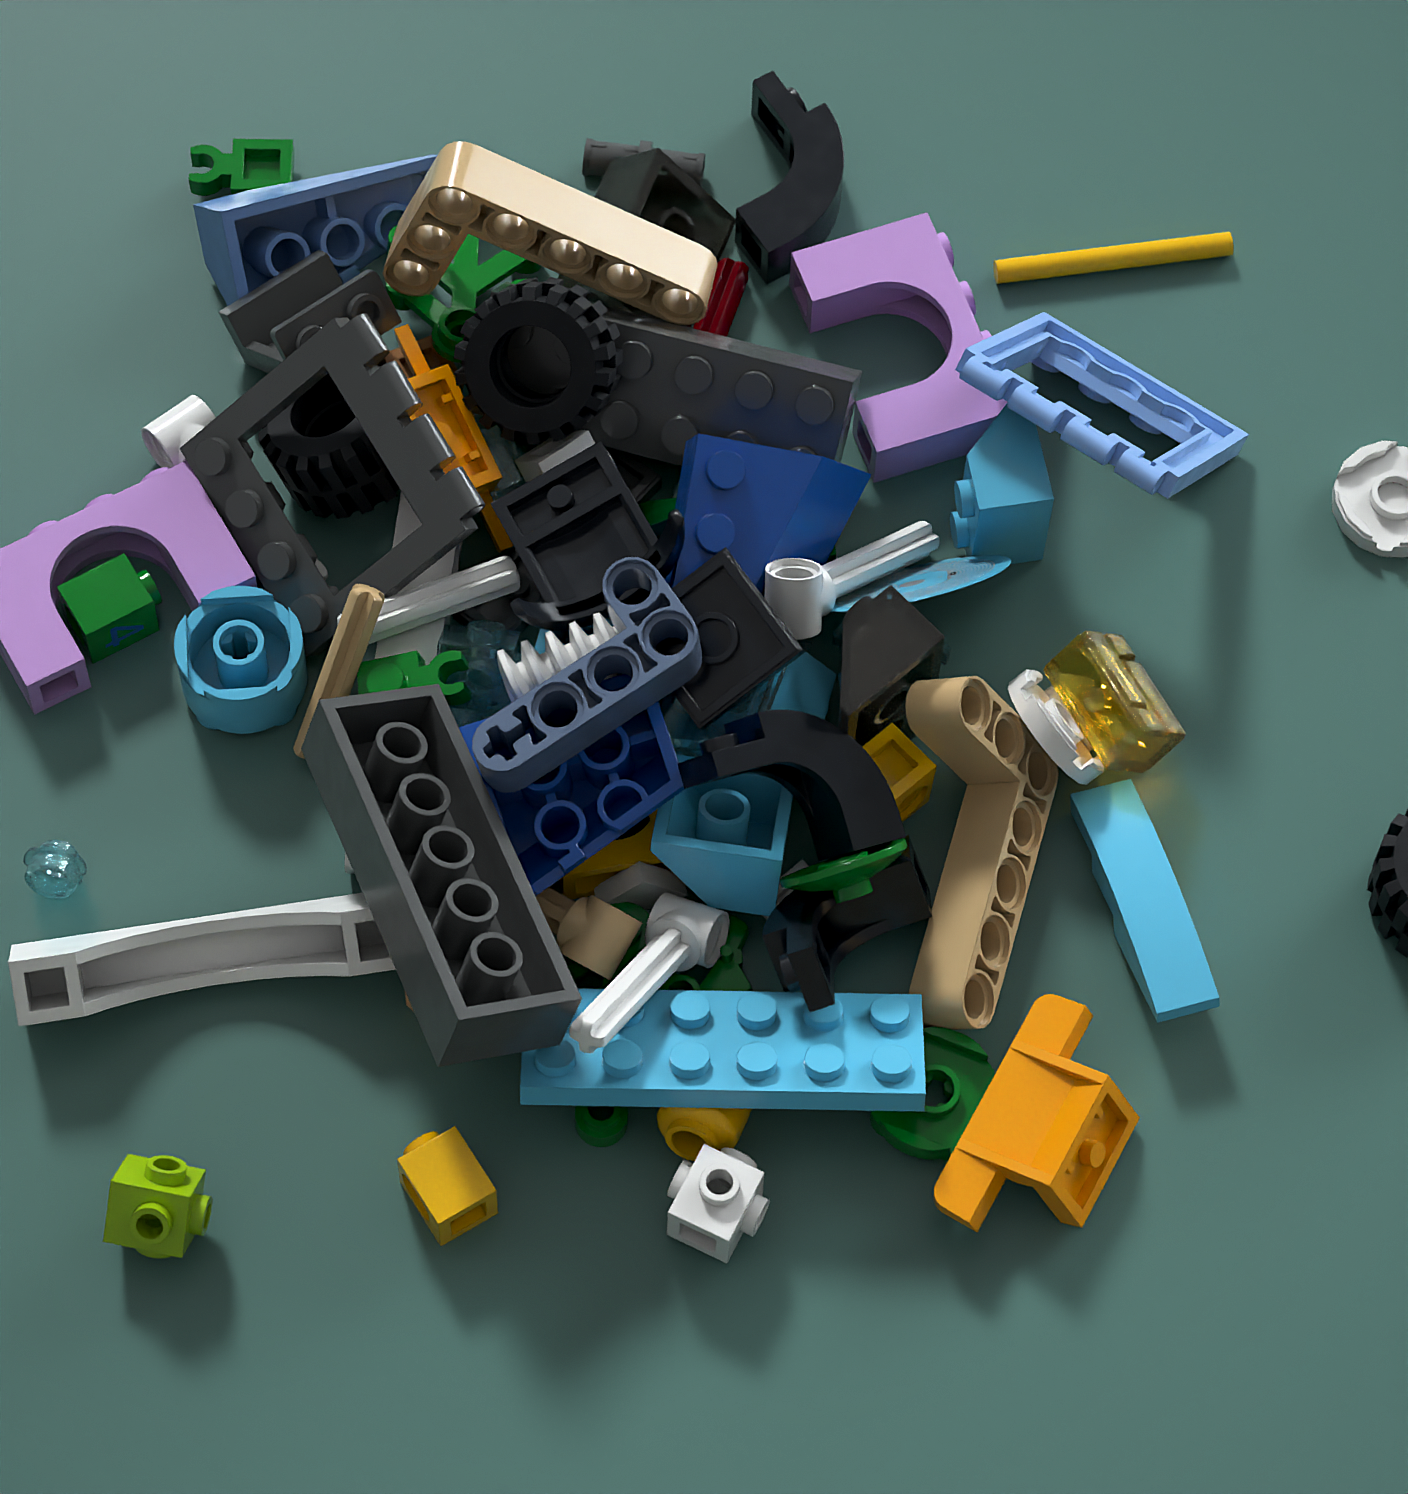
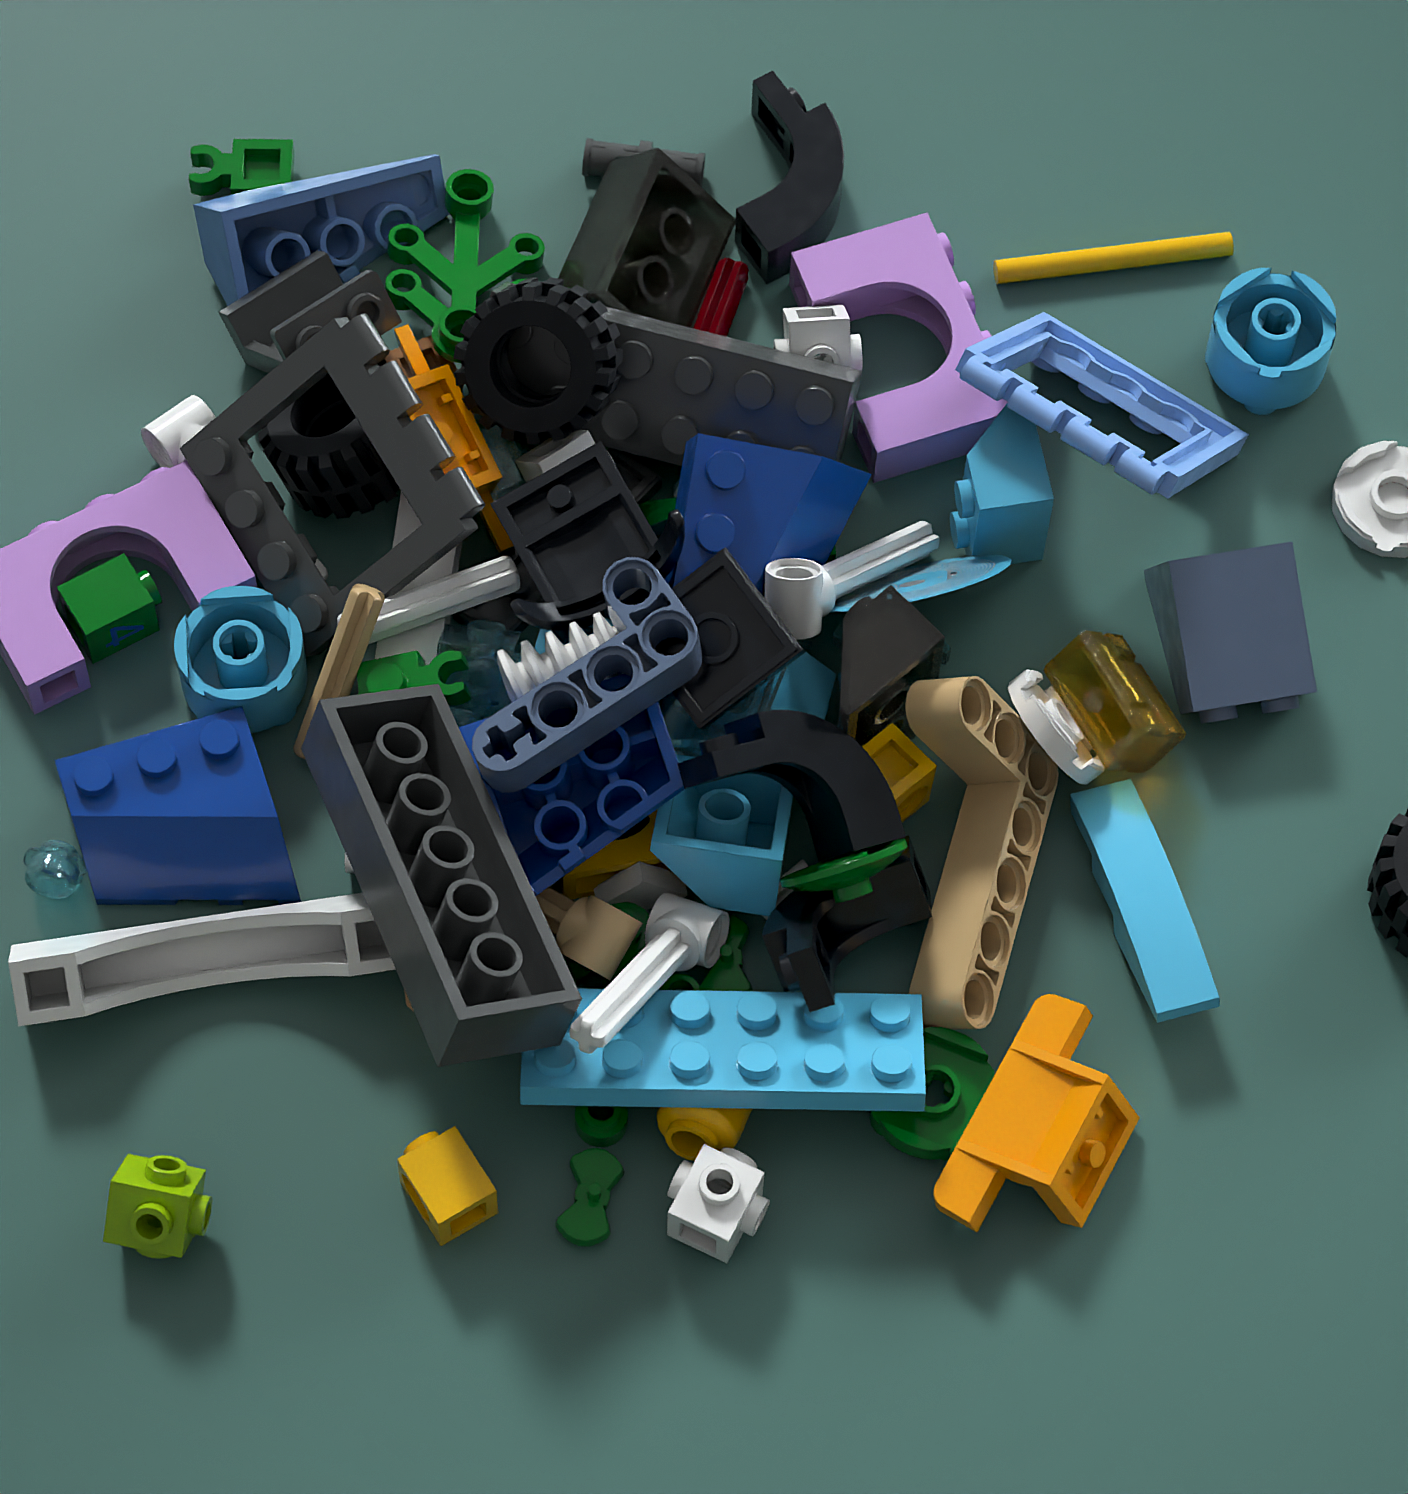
(179, 817): none -> blue wedge
(549, 225): tan beam -> none
(596, 1175): none -> green piece
(823, 331): none -> white brick
(1233, 630): none -> sand blue slope
(1271, 339): none -> medium azure brick

